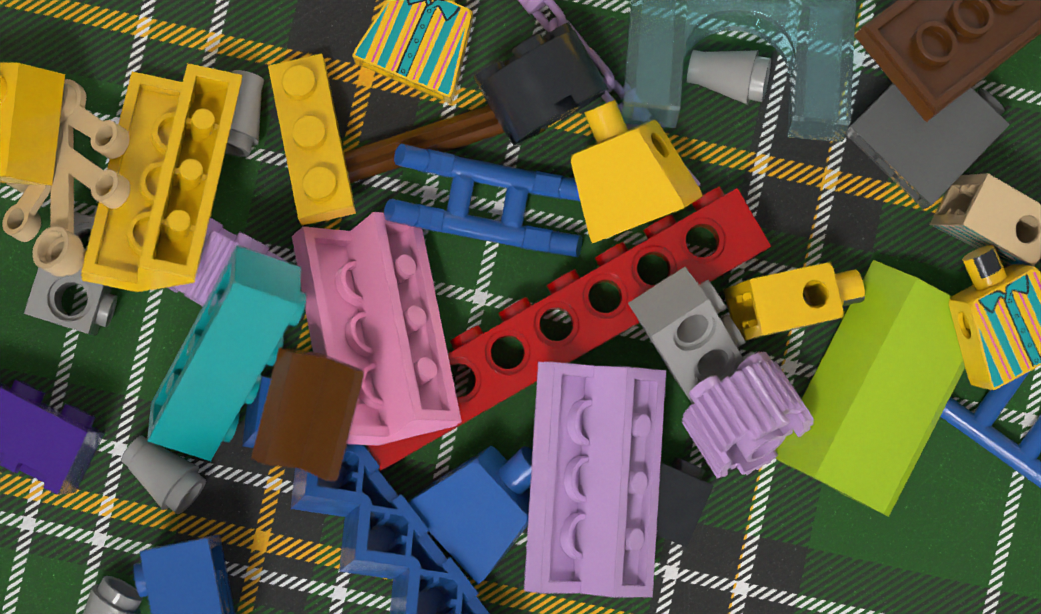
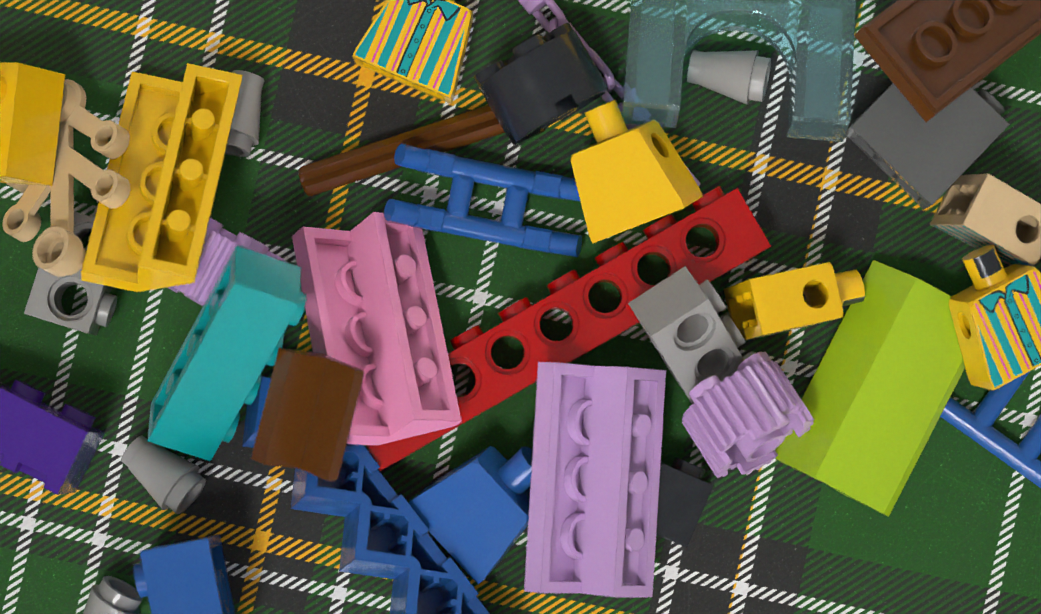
(311, 139): yellow plate -> none

